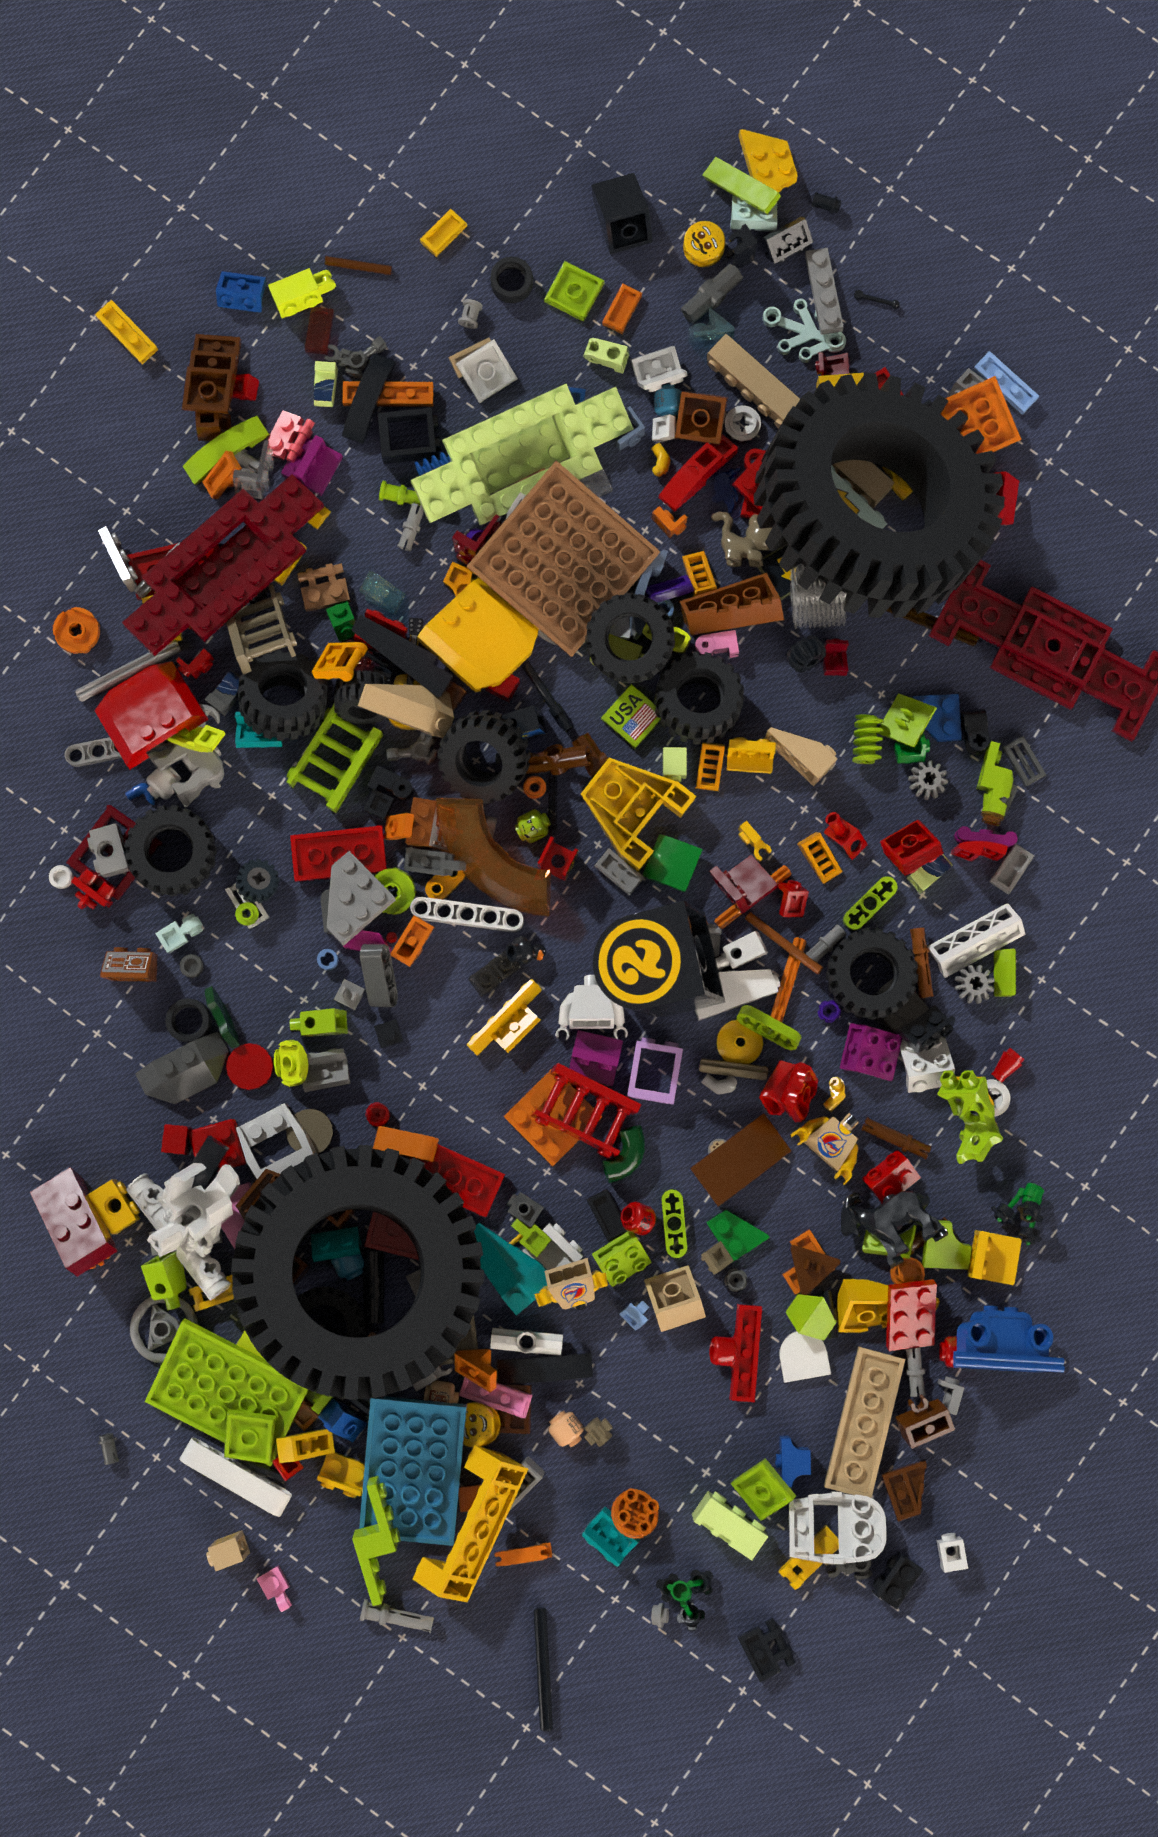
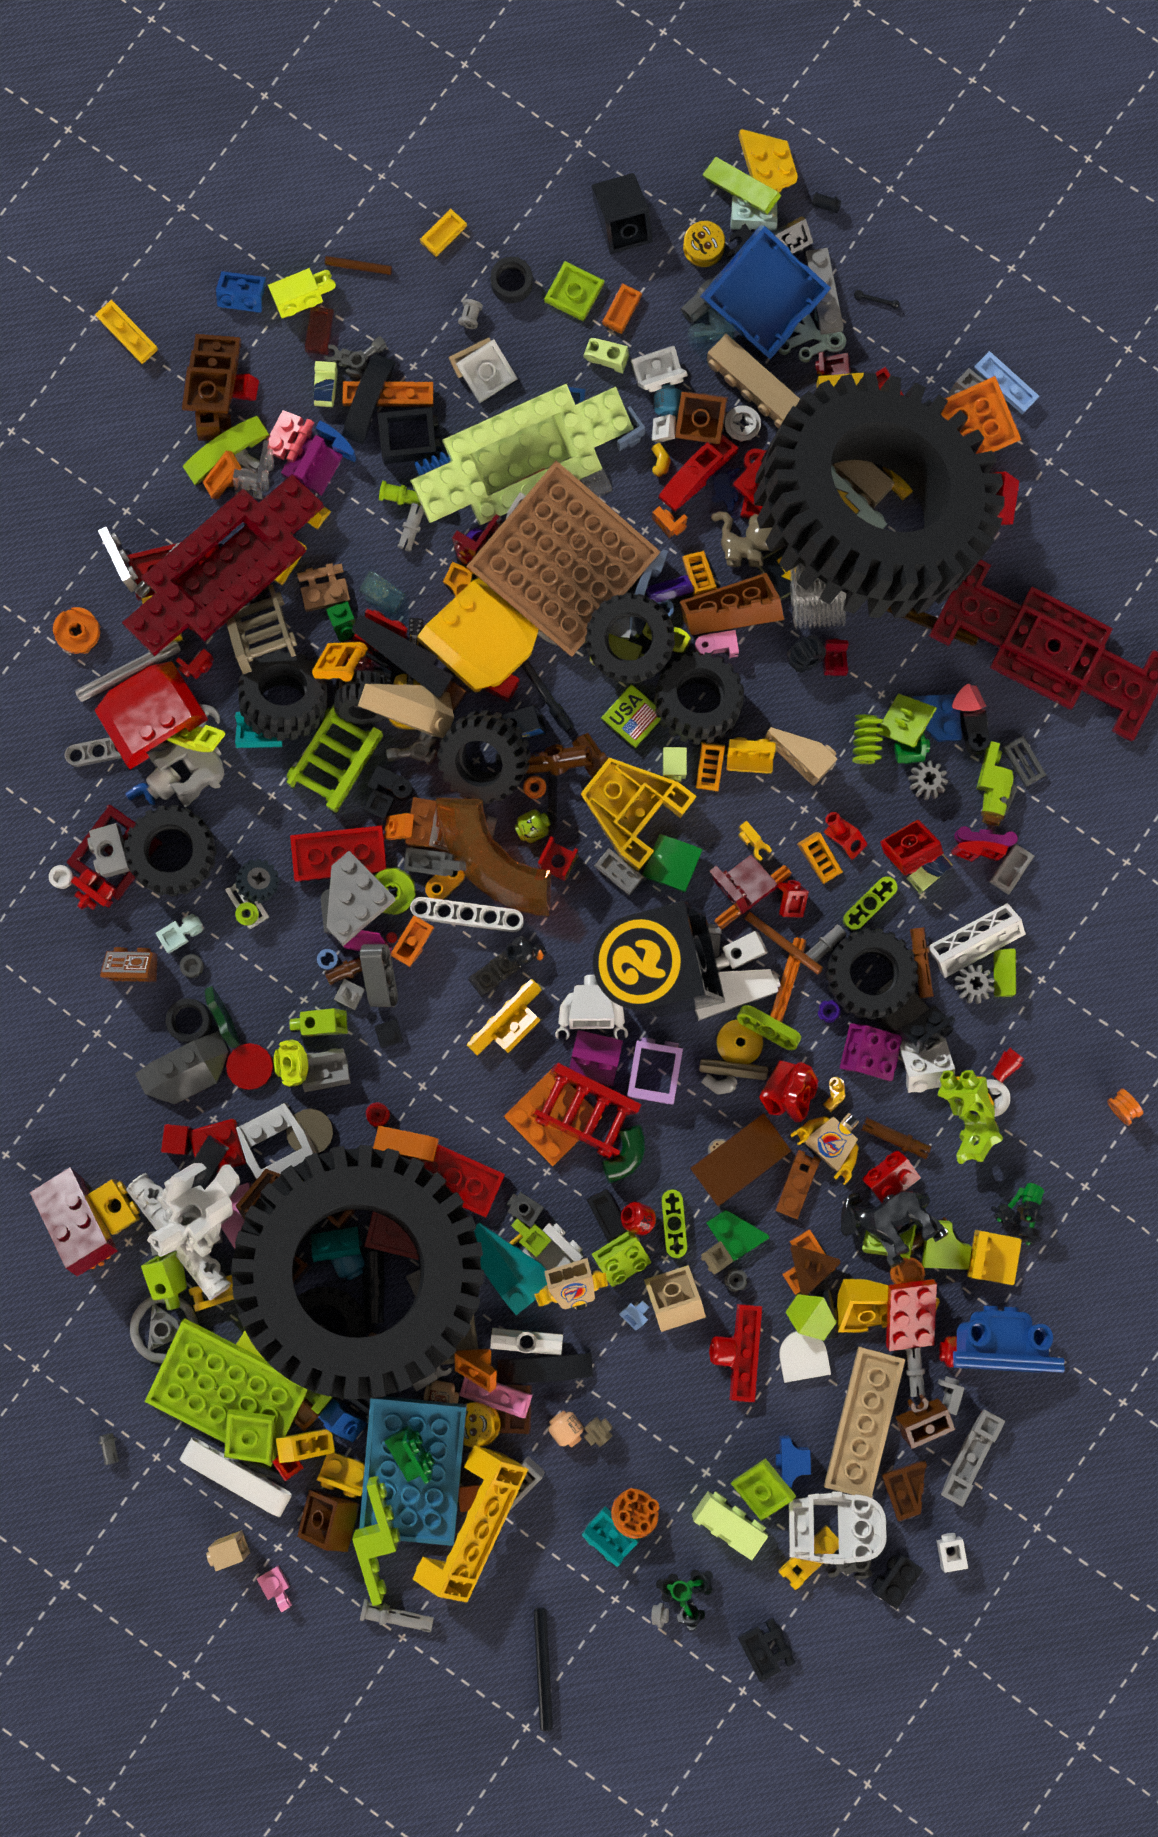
(225, 694): leg -> none
(328, 1521): none -> reddish brown slope
(339, 442): none -> blue slope
(343, 971): none -> reddish brown pin
(410, 1455): none -> green bracket
(524, 1554): orange piece -> none
(765, 292): none -> blue tile
(797, 1185): none -> dark orange plate
(968, 699): none -> coral tile
(971, 1456): none -> light grey slope
(1125, 1107): none -> orange wheel

